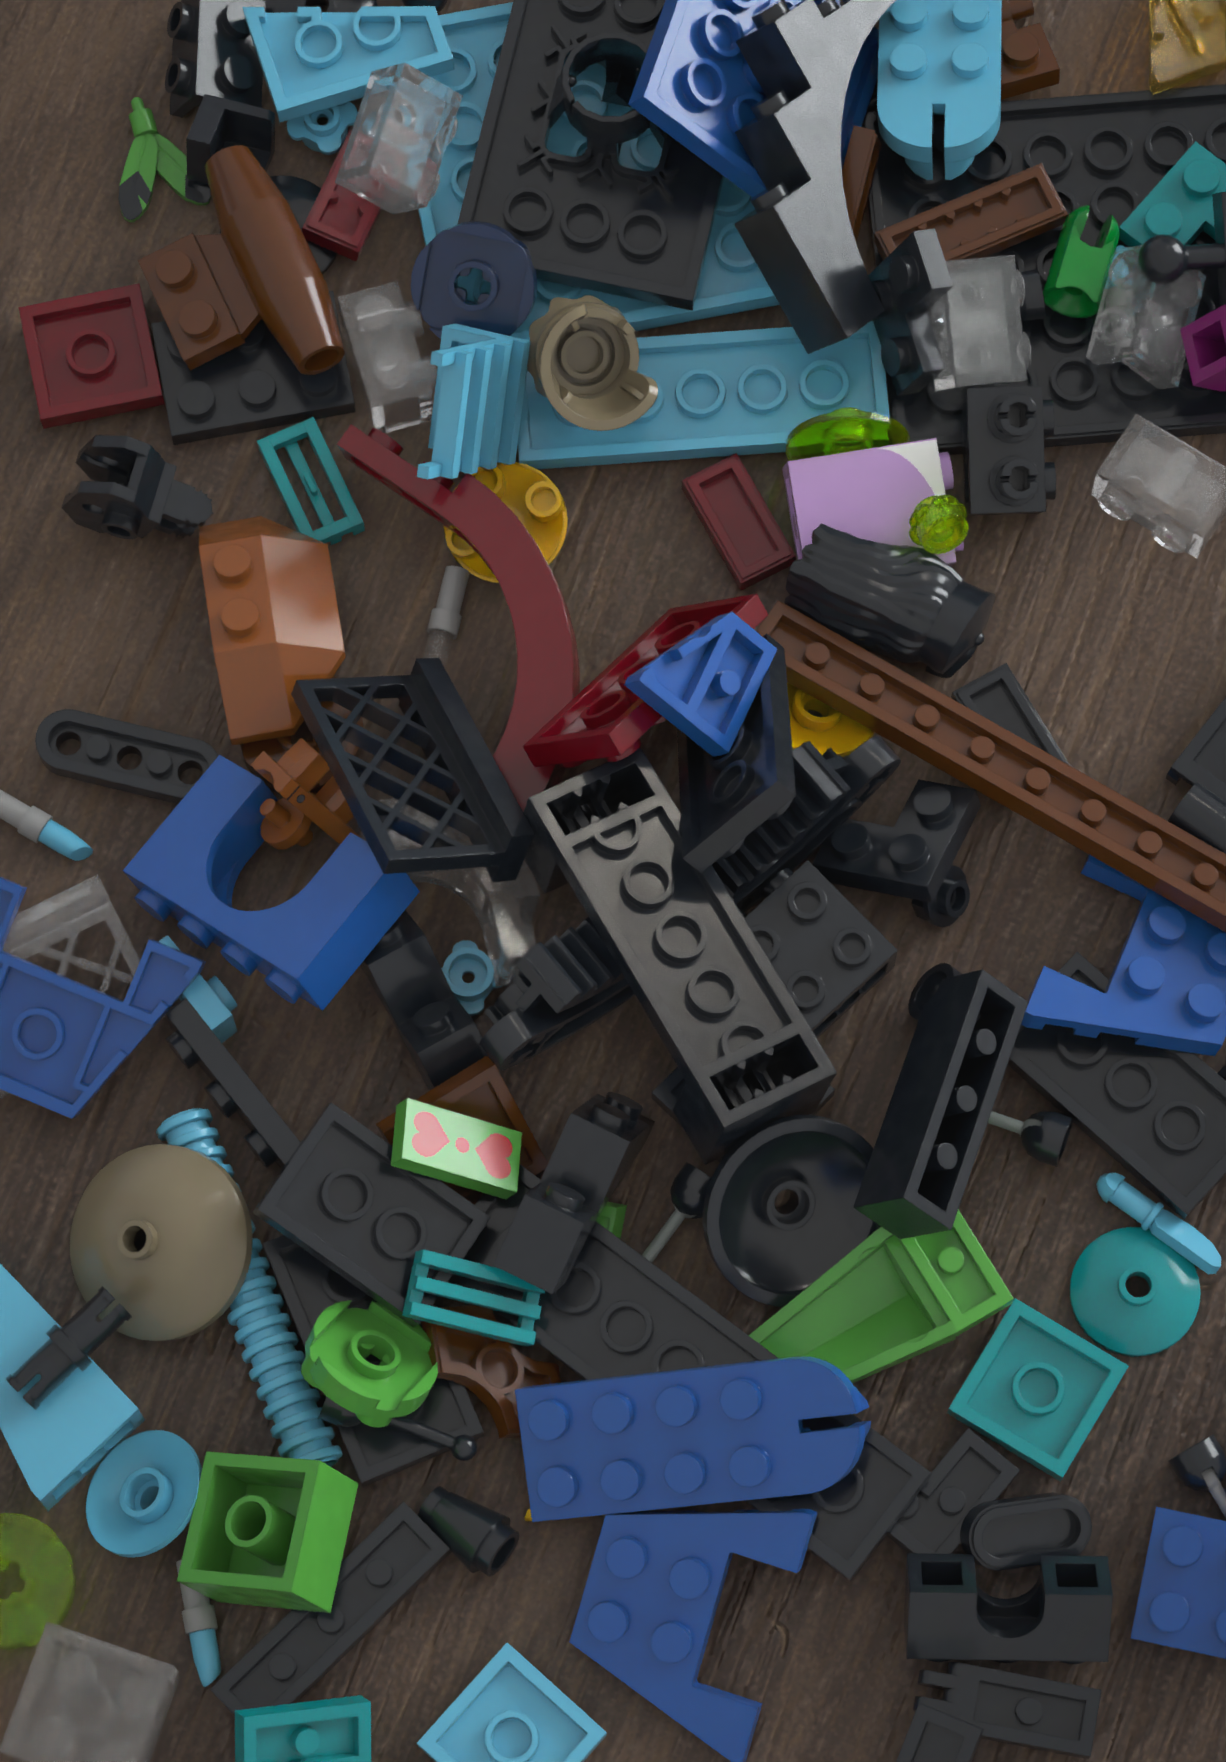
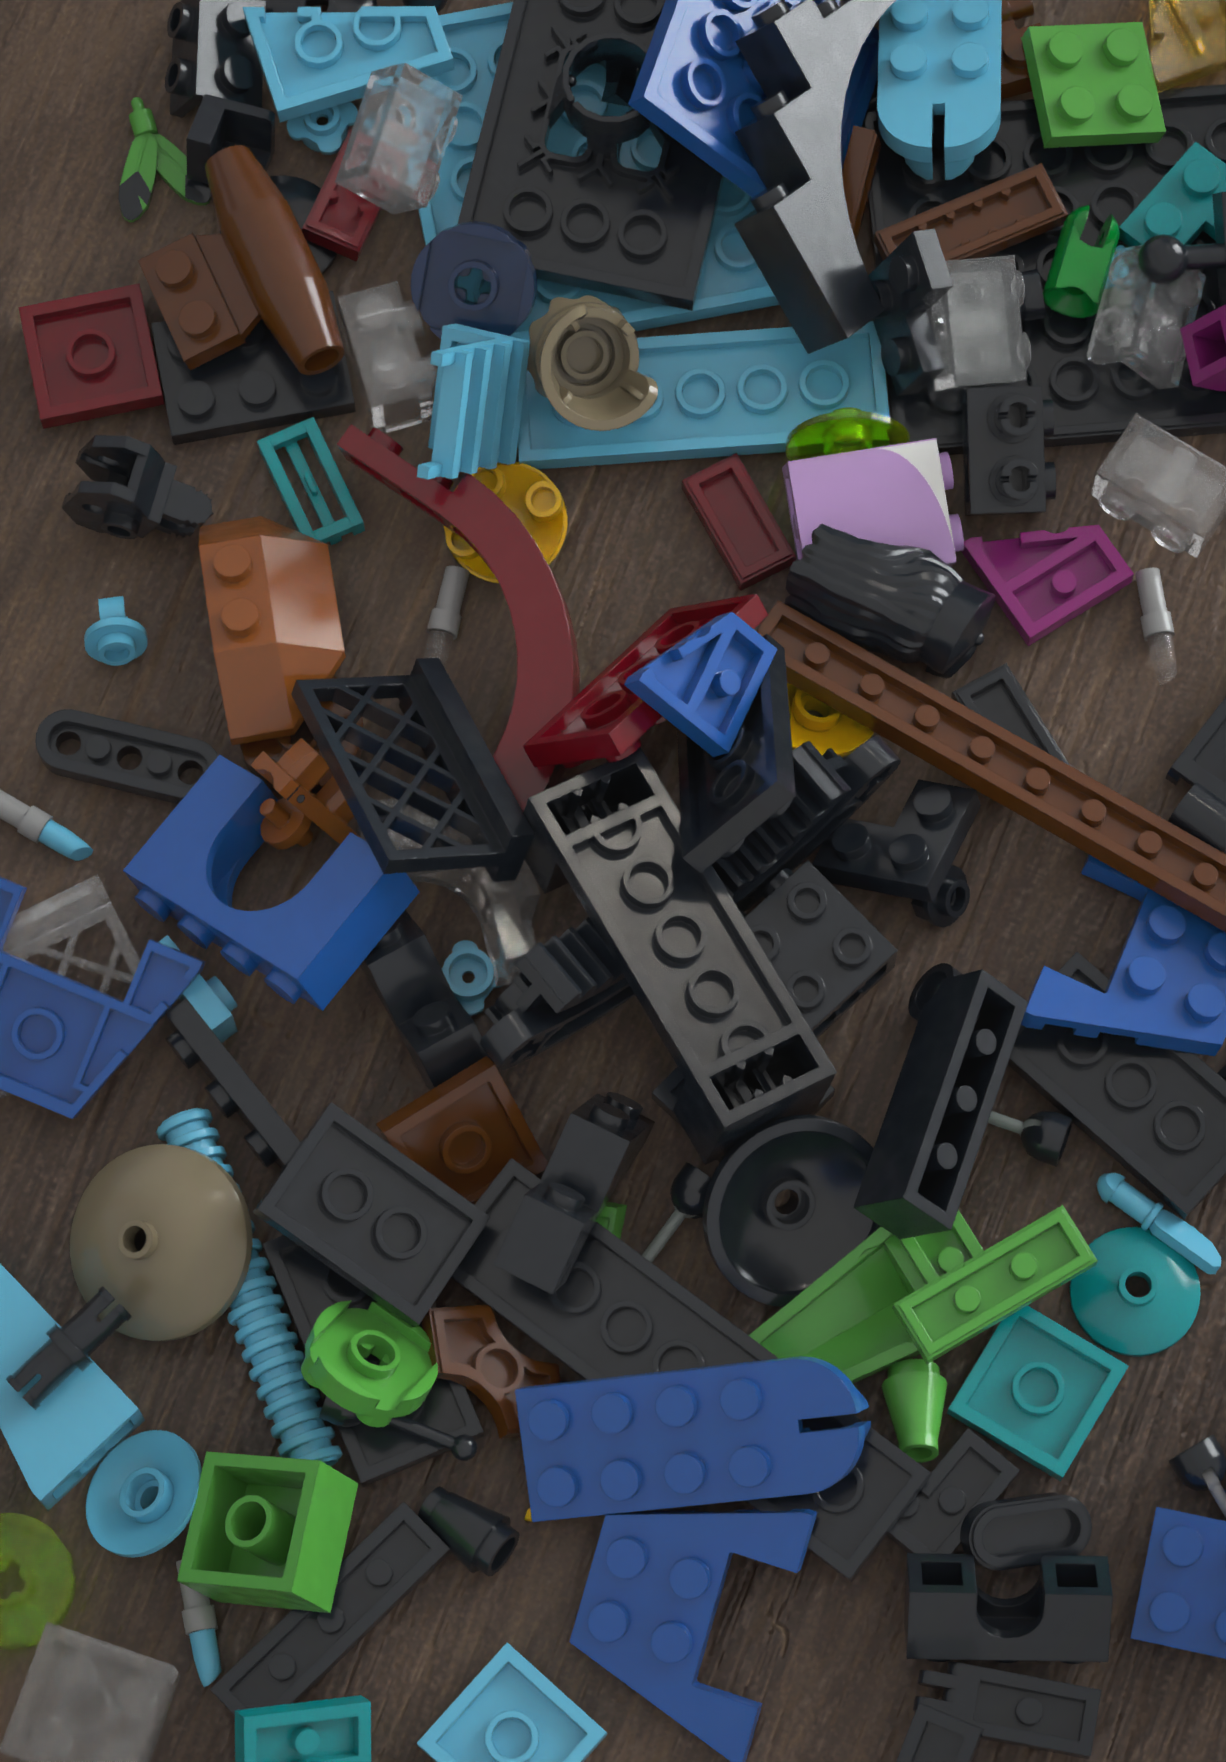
(115, 636): none -> medium azure plate
(456, 1148): tile -> none
(527, 1309): teal tile -> none
(915, 1405): none -> bright green cone
(939, 524): clear neon green plate -> none
(994, 1284): none -> bright green tile
(1048, 576): none -> magenta wing
(1093, 84): none -> bright green plate
(1157, 624): none -> light grey piece

